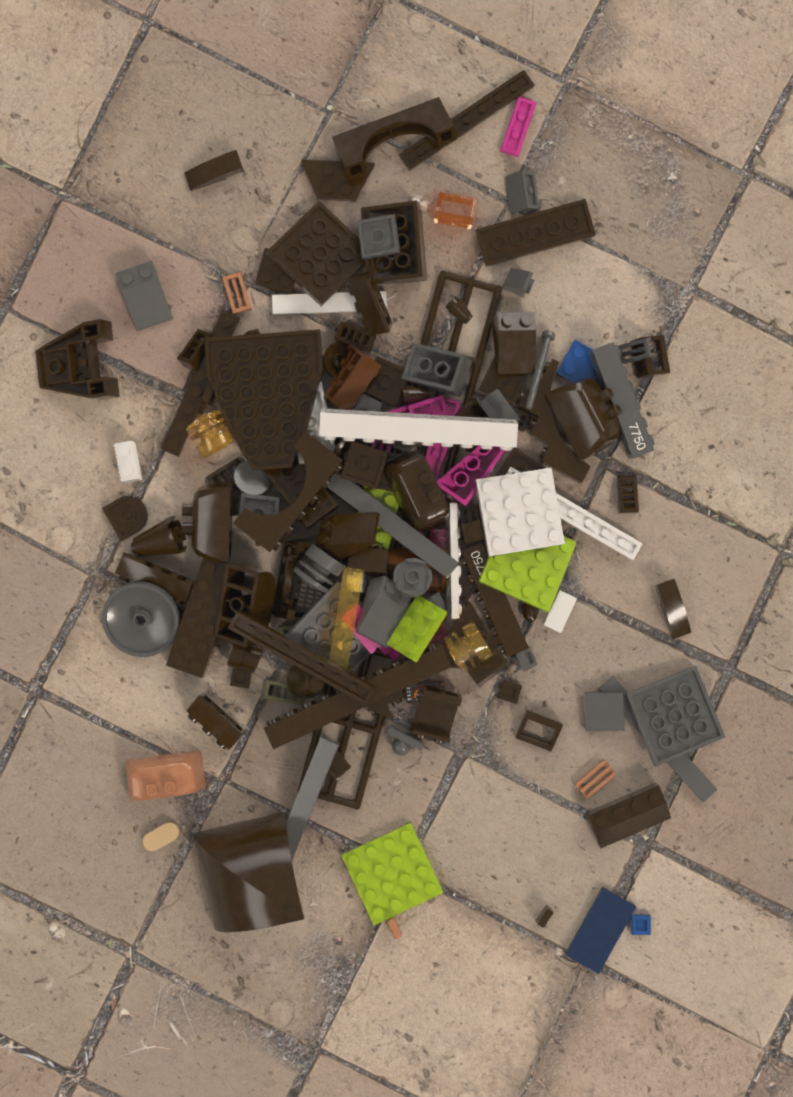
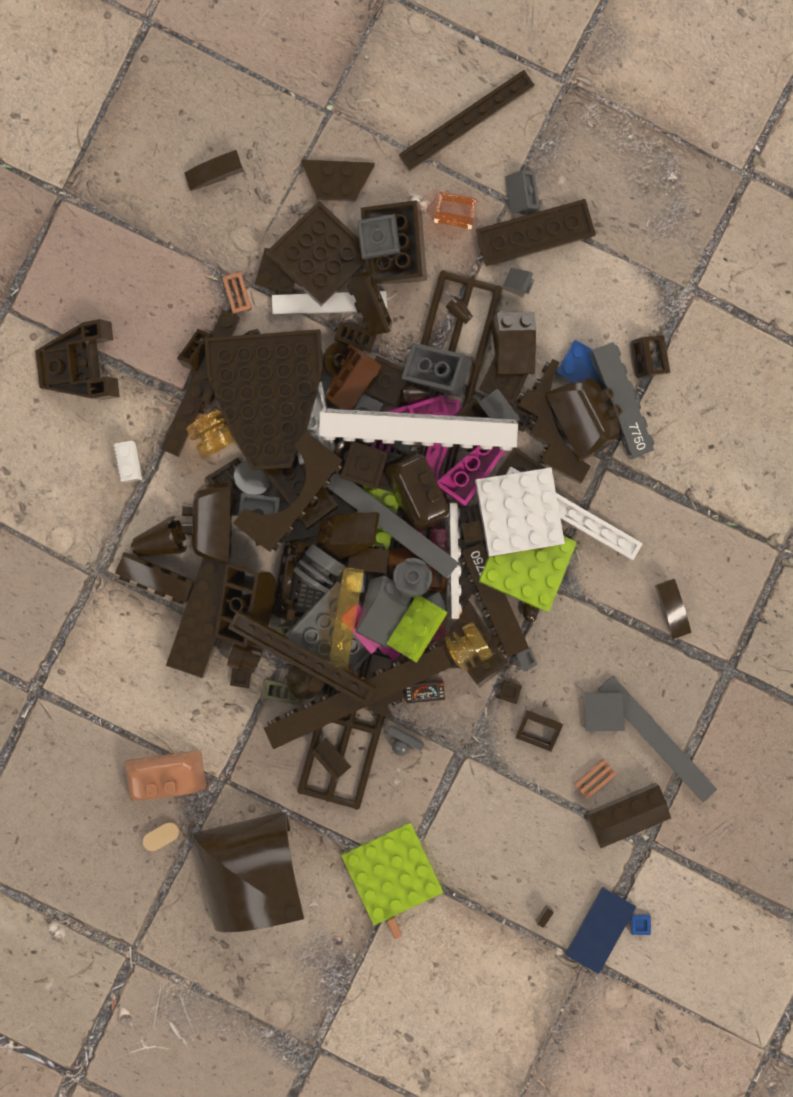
(127, 516): dark brown tile -> none
(140, 619): dark grey dish -> none
(144, 295): dark grey slope -> none
(215, 721): dark brown slope -> none
(310, 791): dark grey tile -> none
(423, 119): dark brown arch -> none
(436, 714): dark brown panel -> none
(518, 126): dark pink tile -> none
(547, 336): dark grey bar -> none
(560, 611): white tile -> none
(621, 509): dark brown slope -> none
(646, 348): dark grey tile -> none
(675, 716): dark grey plate -> none

